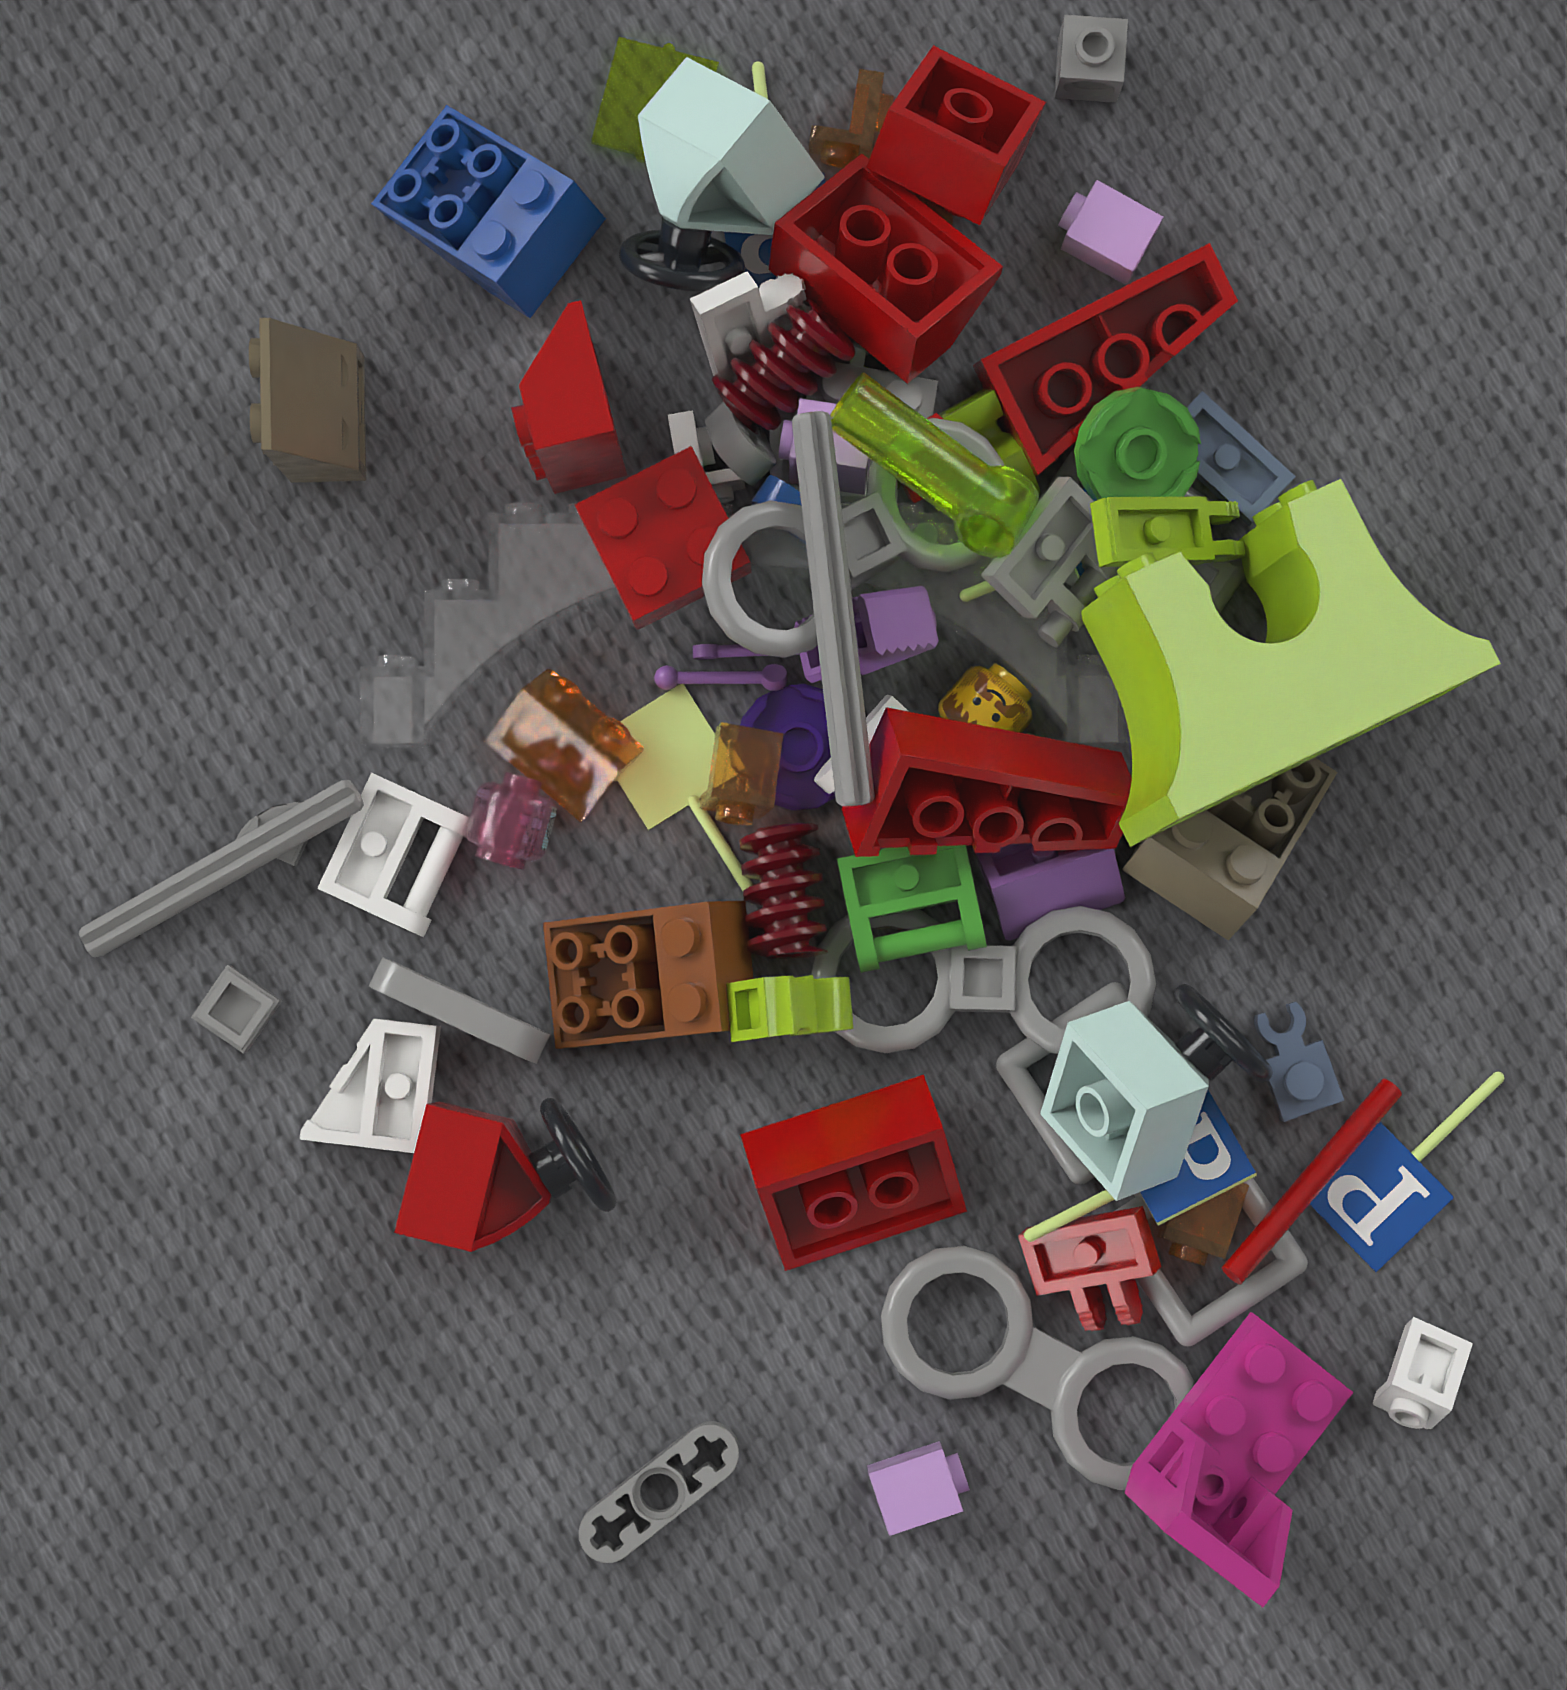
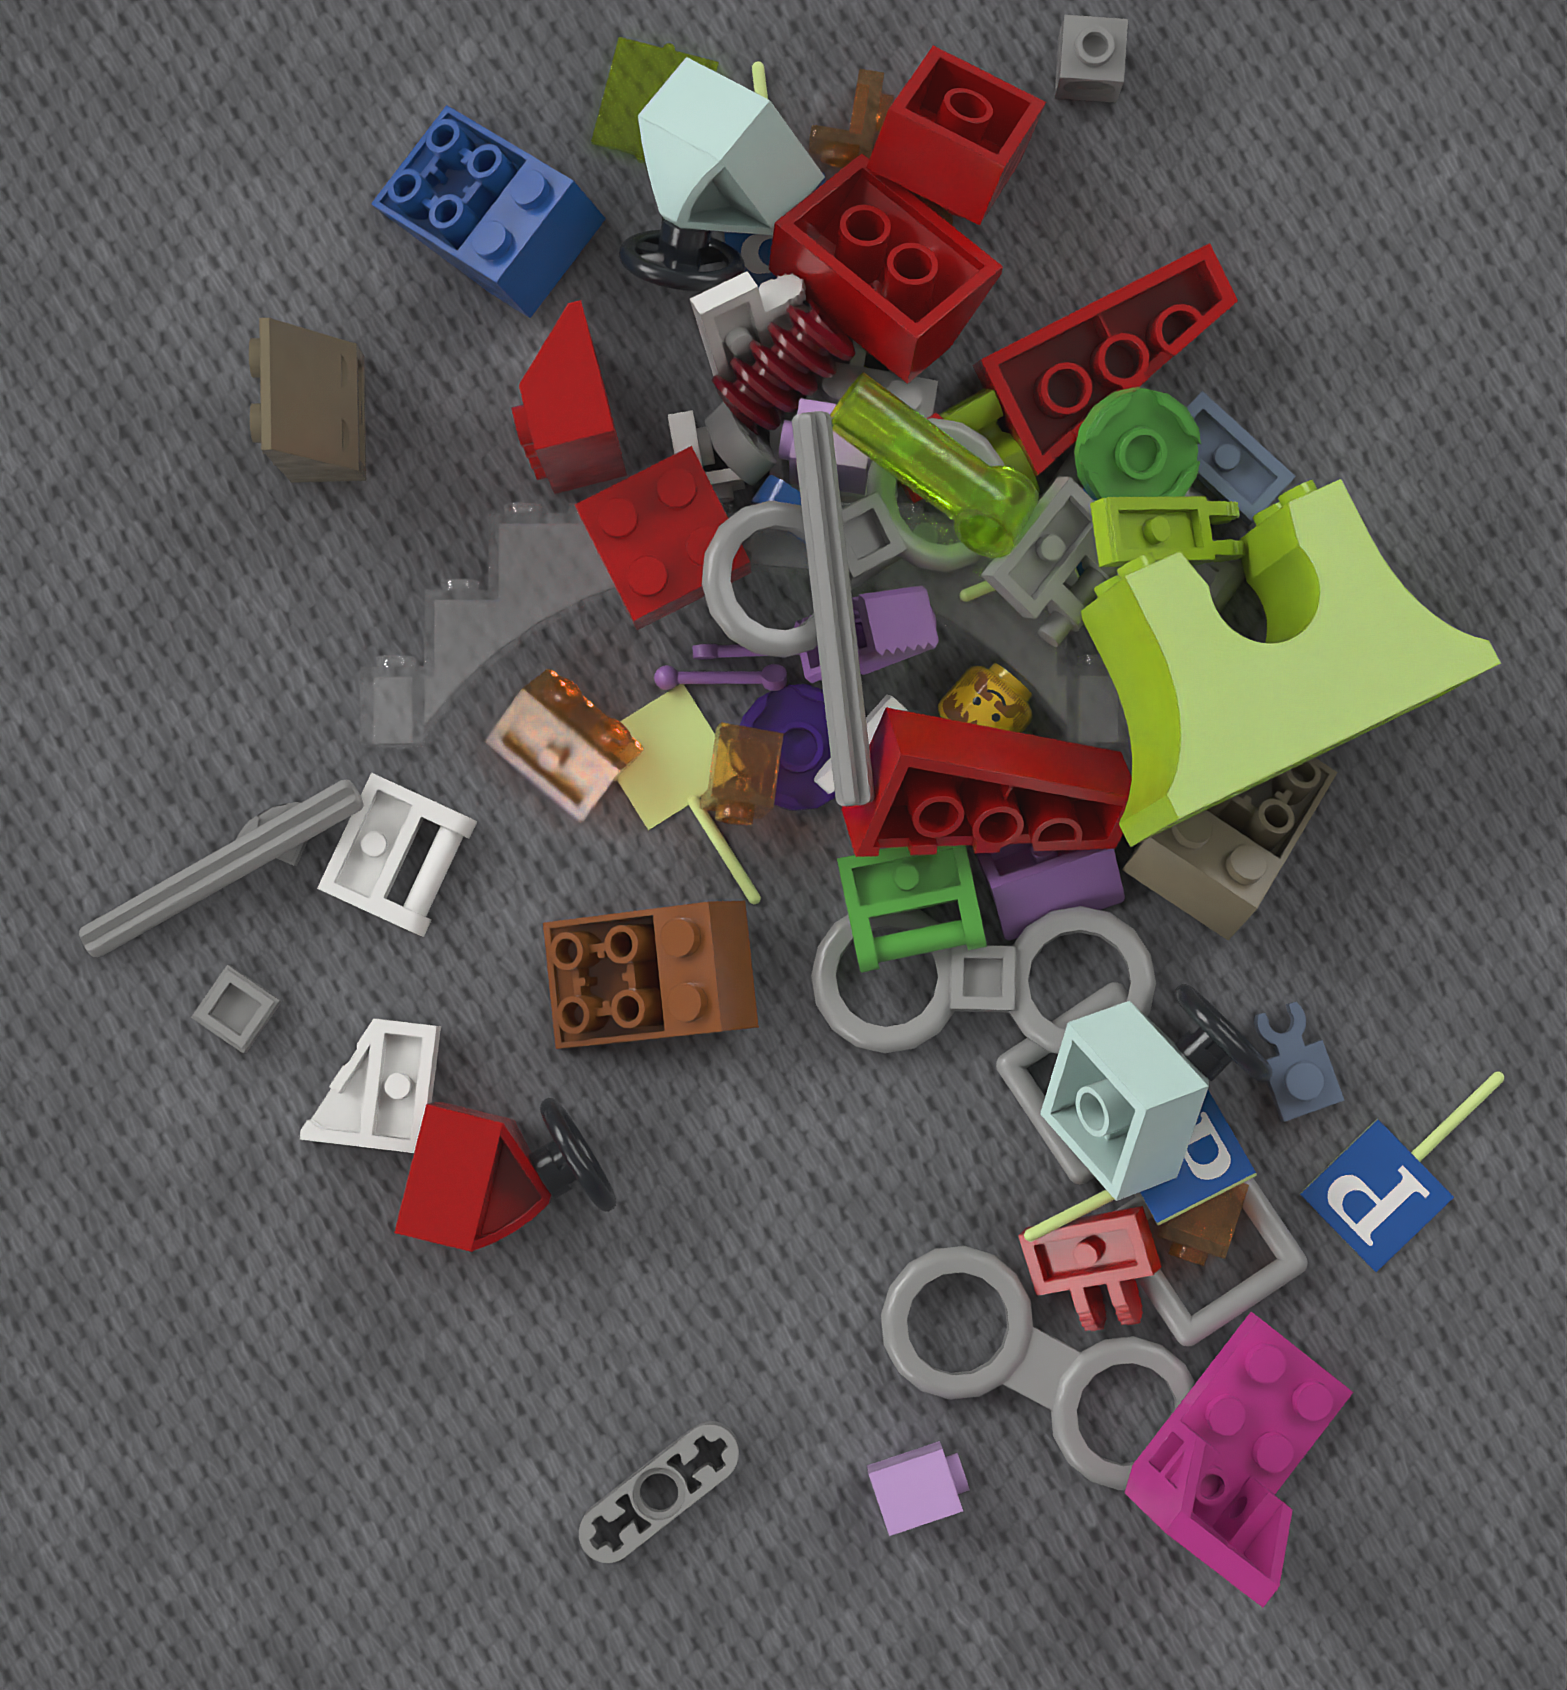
(459, 1010): light grey beam -> none
(511, 821): clear pink head -> none
(782, 891): dark red piece -> none
(788, 1006): lime leg -> none
(854, 1172): red slope -> none
(1108, 231): lavender brick -> none
(1311, 1181): red bar -> none
(1423, 1376): white bracket -> none

